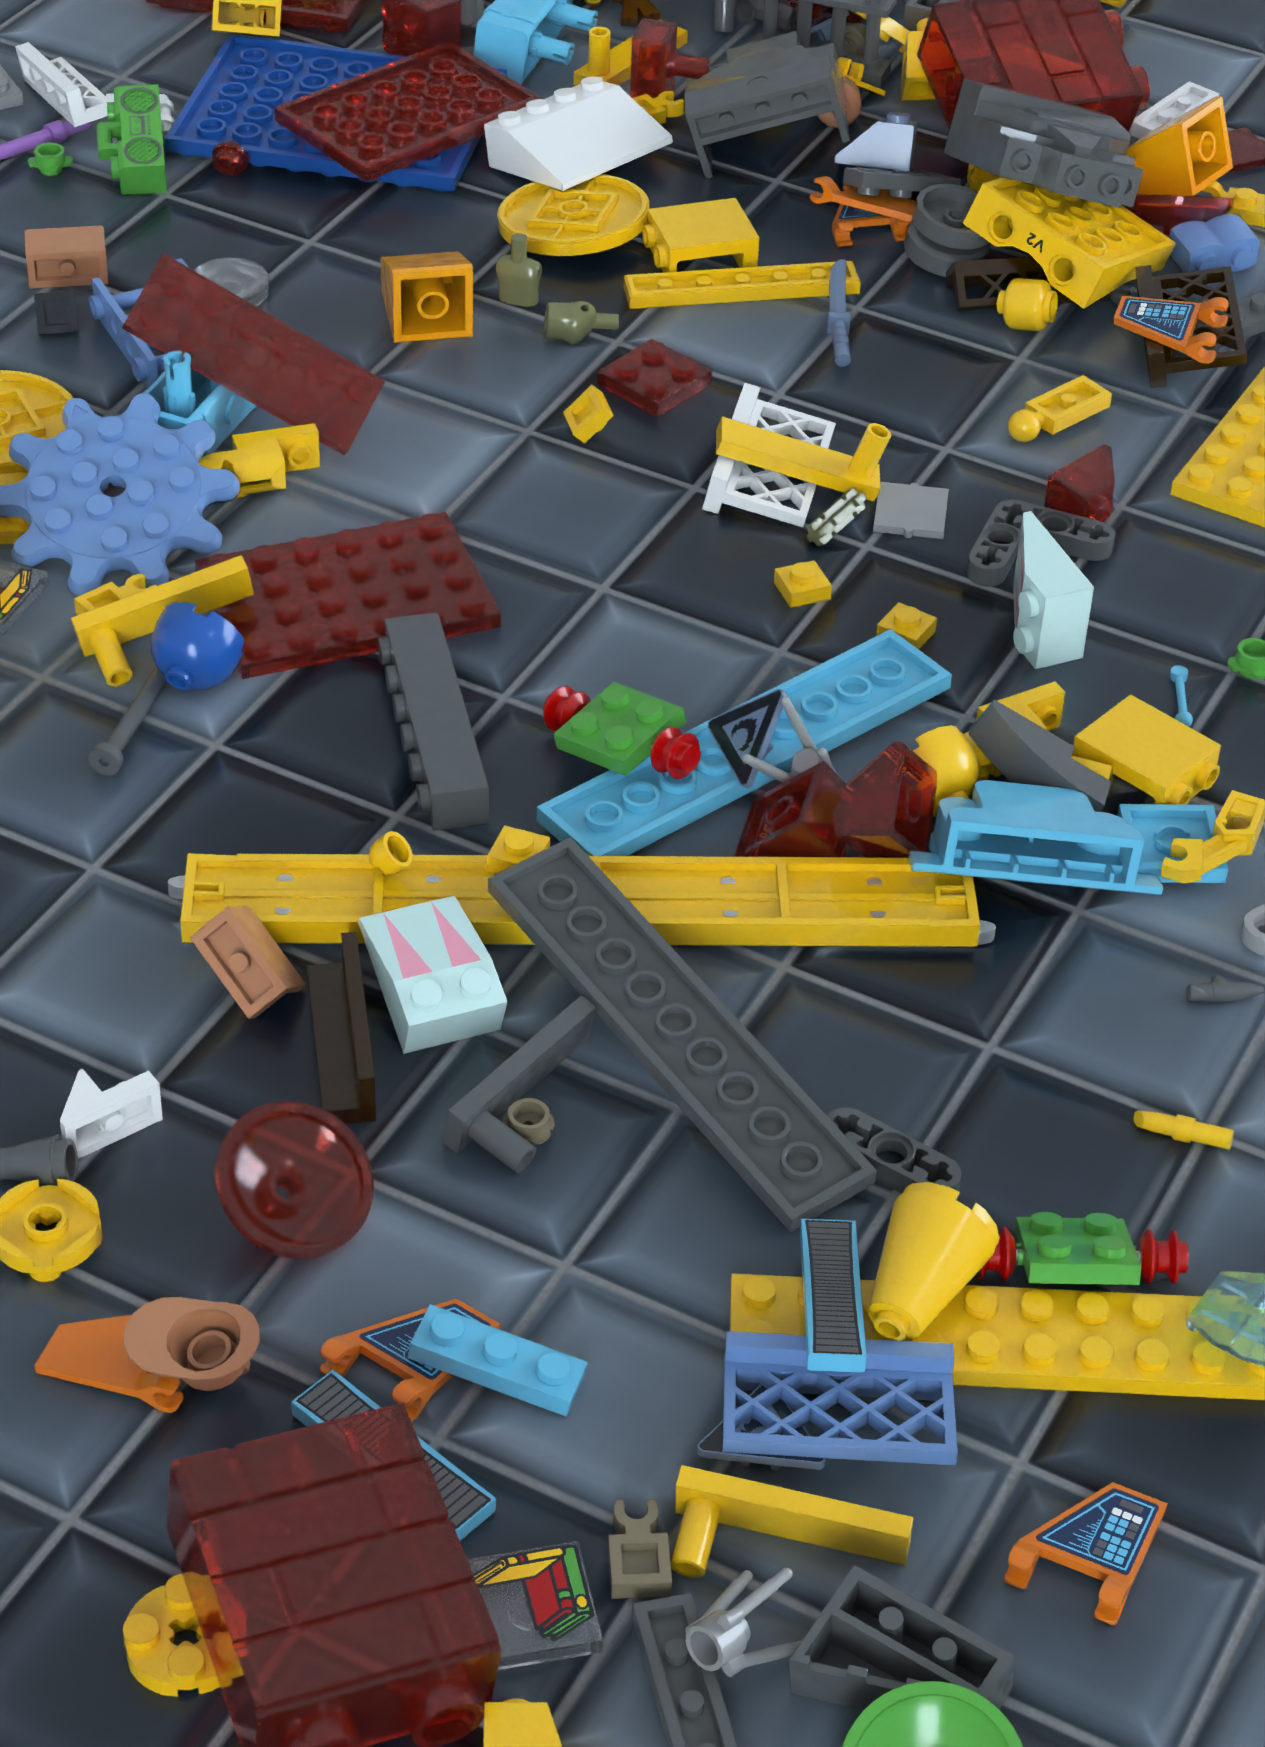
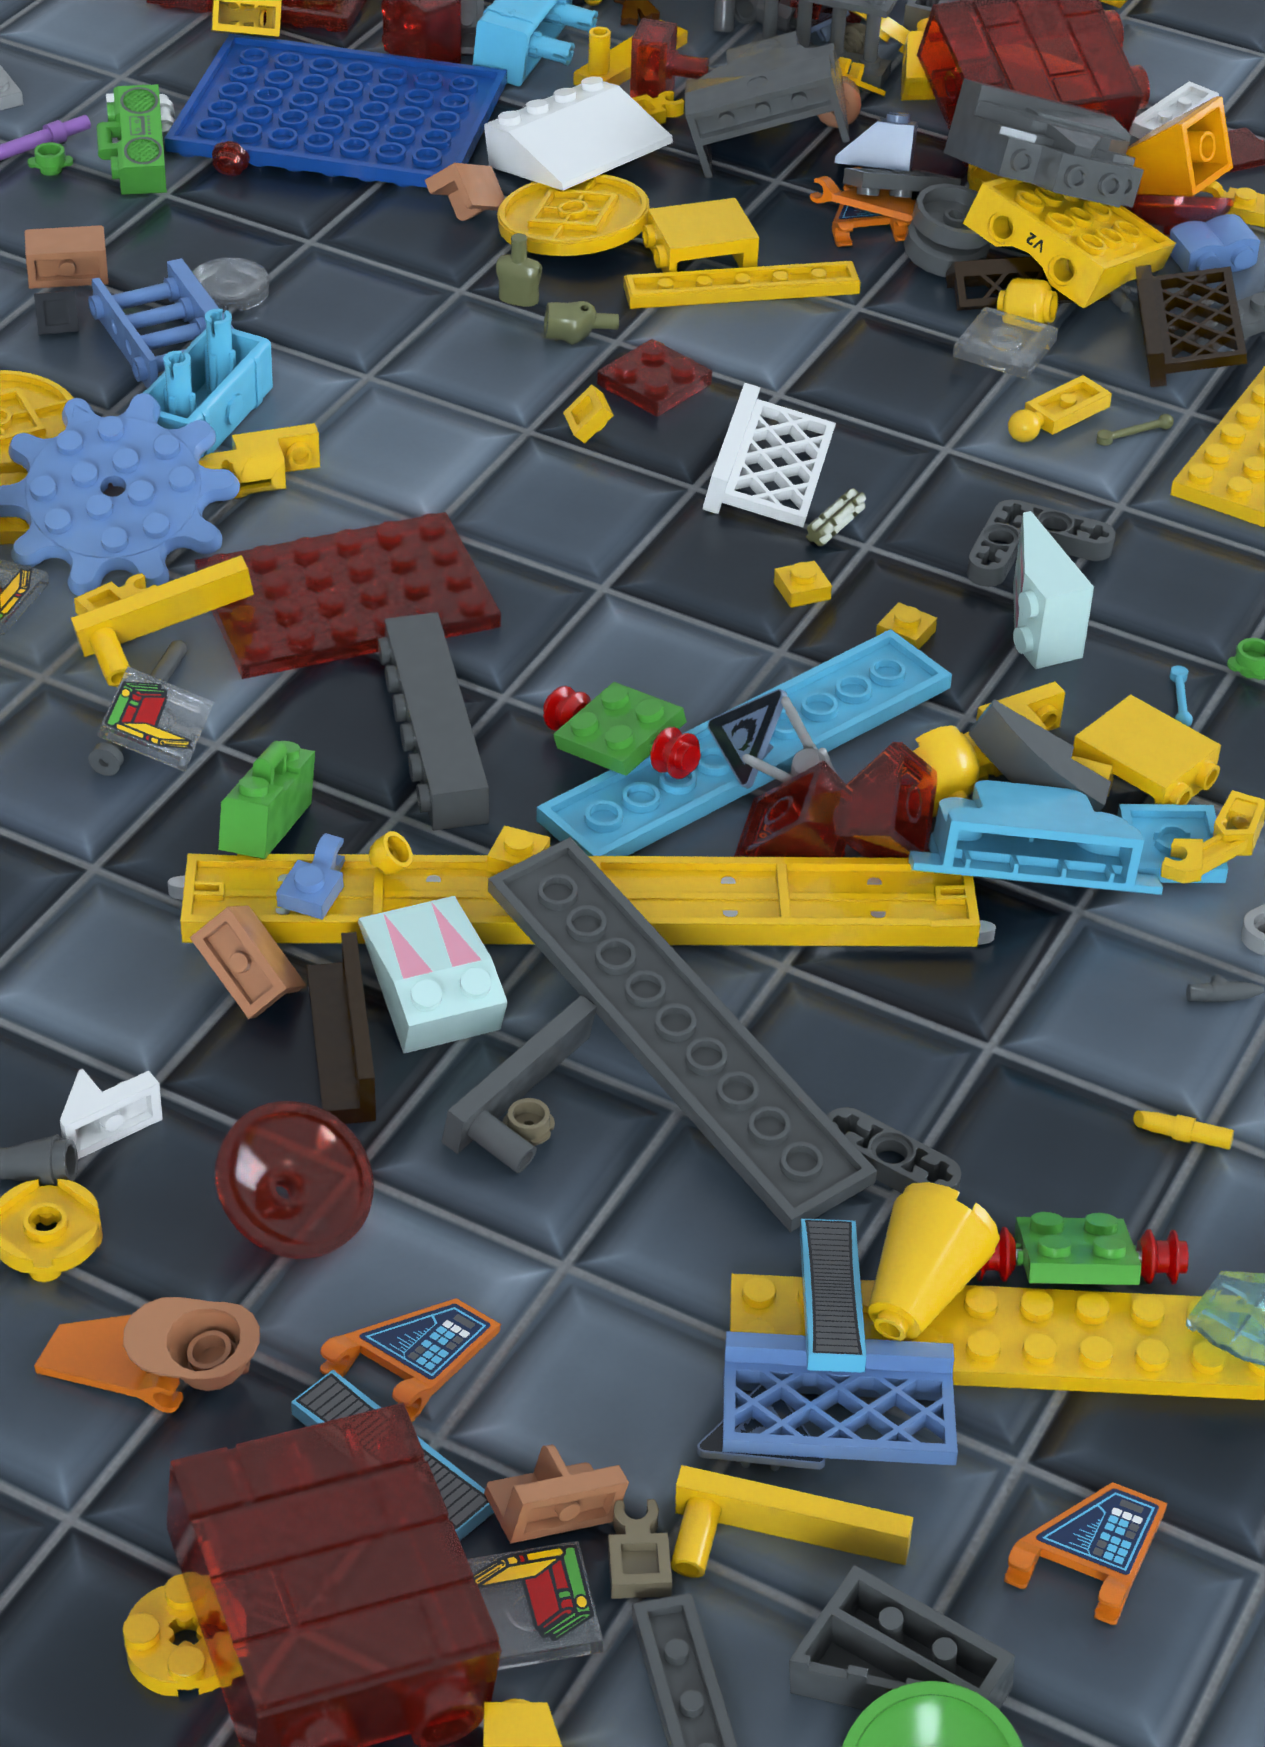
(62, 86): white fence -> none
(155, 719): none -> tile
(194, 648): blue cylinder -> none
(253, 353): clear red plate -> none
(267, 800): none -> bright green piece
(314, 885): none -> medium blue plate
(403, 110): clear red plate -> none
(428, 296): light orange slope -> none
(469, 188): none -> nougat panel
(497, 1360): medium azure plate -> none
(555, 1497): none -> nougat panel
(722, 1635): light grey plant -> none
(804, 459): yellow piece -> none
(838, 319): sand blue sword -> none
(911, 510): light grey piece -> none
(1005, 342): none -> clear plate
(1084, 486): clear red slope -> none
(1106, 437): none -> olive hinge
(1173, 323): flag -> none

